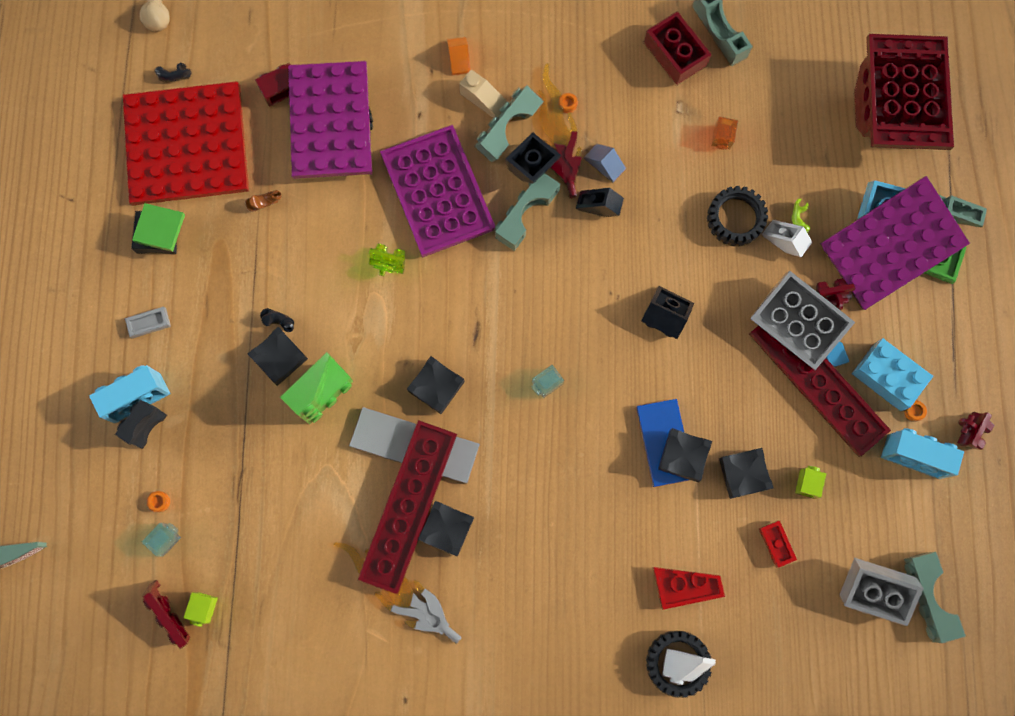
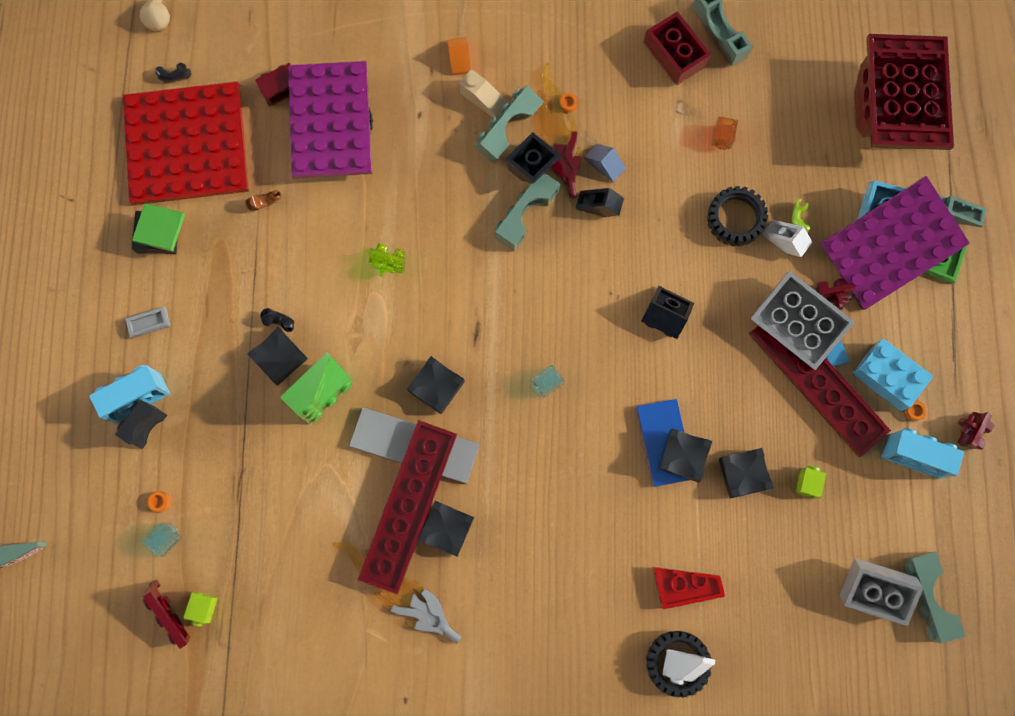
(437, 191): magenta plate -> none
(778, 544): red plate -> none

